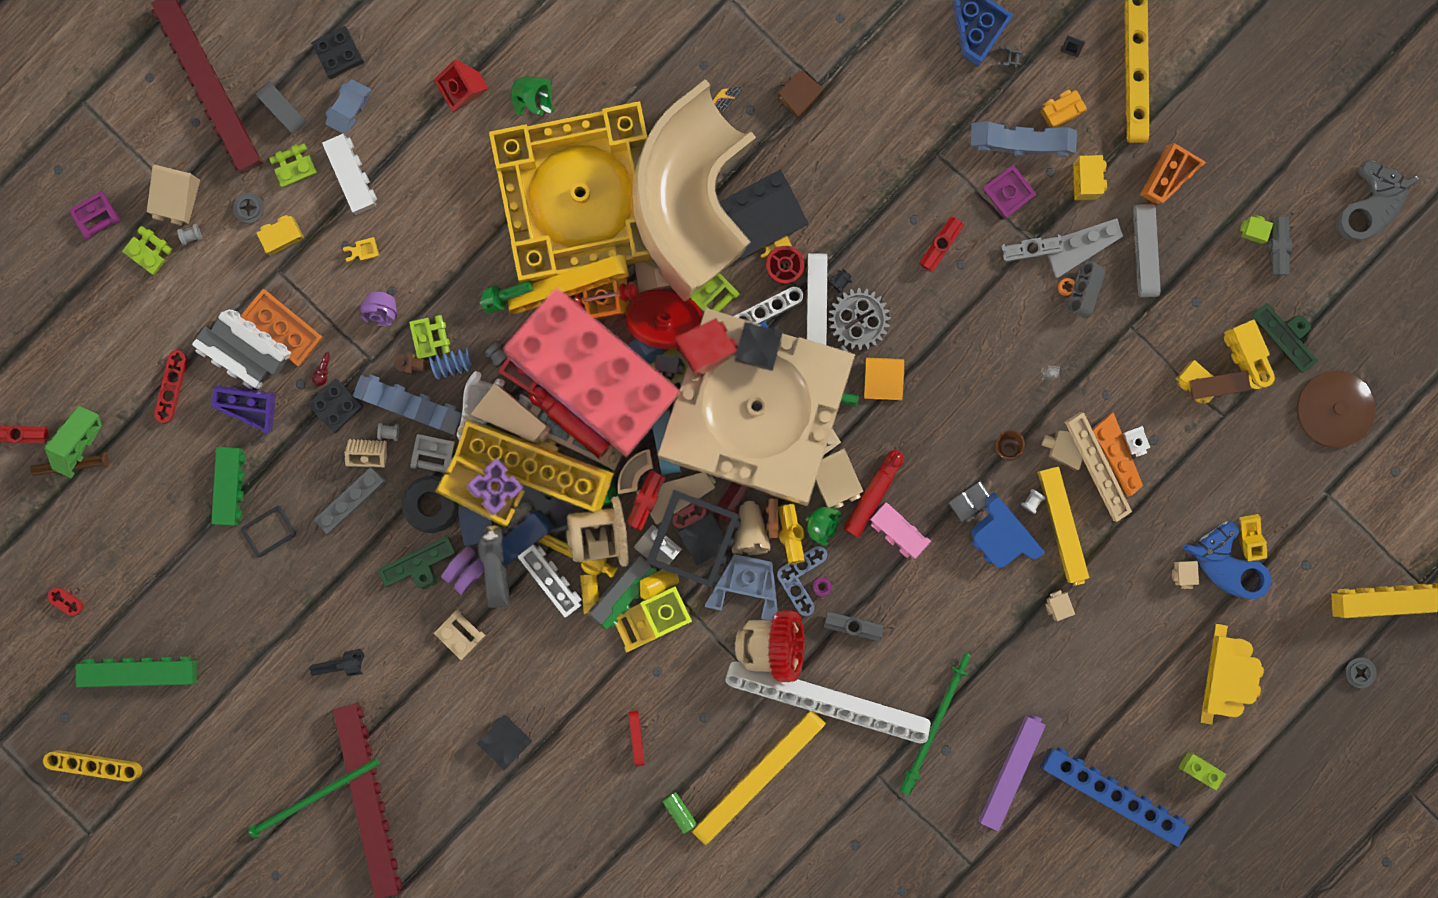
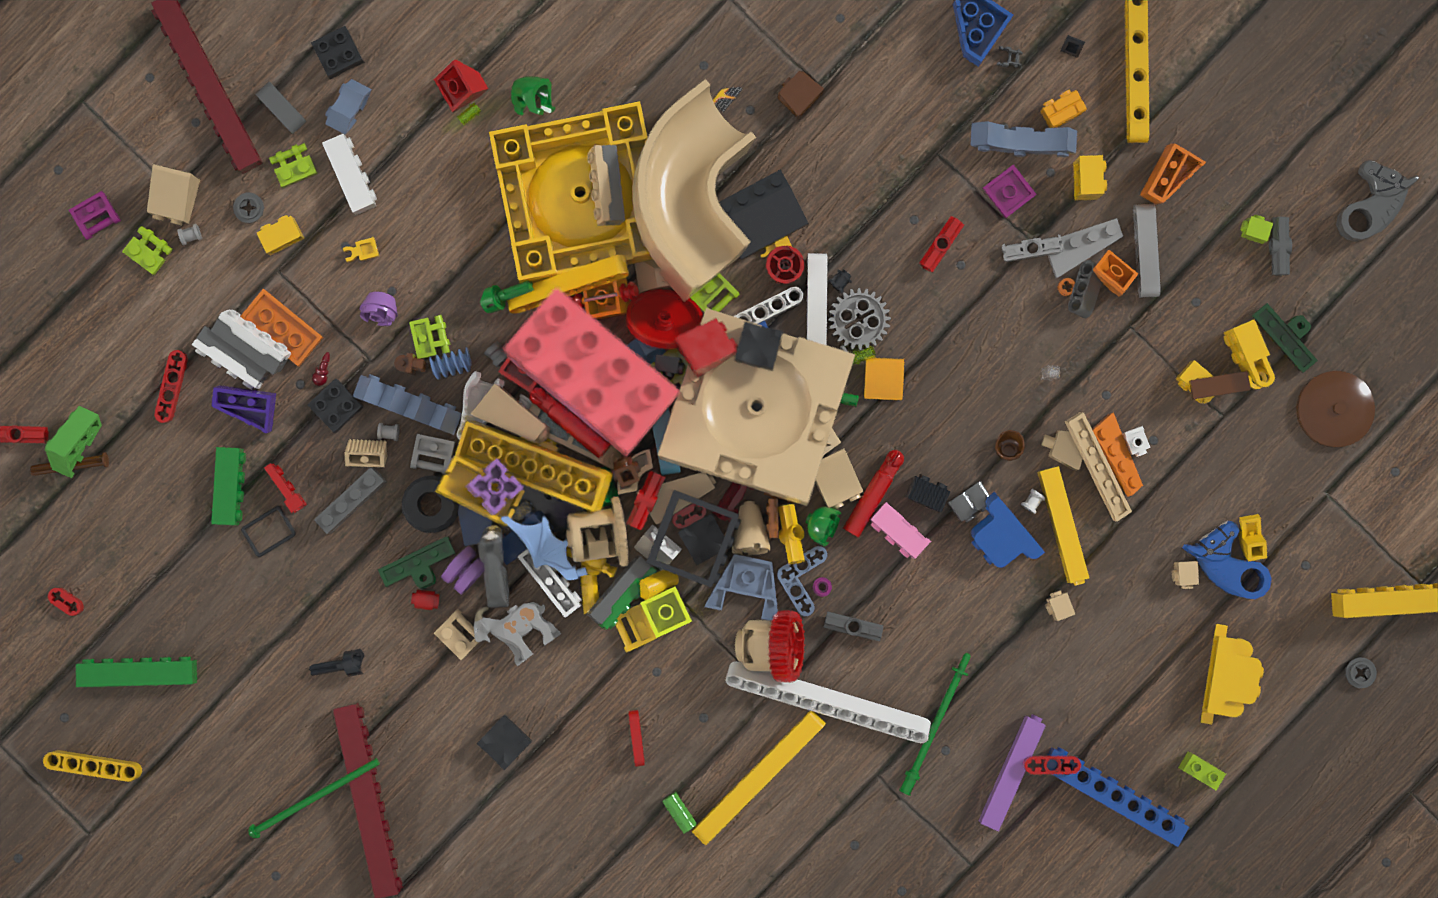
(293, 500): none -> red plate
(425, 599): none -> red brick
(469, 113): none -> clear neon green pin
(514, 627): none -> light grey animal
(545, 547): none -> light blue animal
(606, 185): none -> piece
(626, 471): none -> reddish brown brick
(863, 355): none -> clear neon green pin
(927, 493): none -> black brick
(1066, 759): none -> red beam
(1114, 273): none -> orange slope

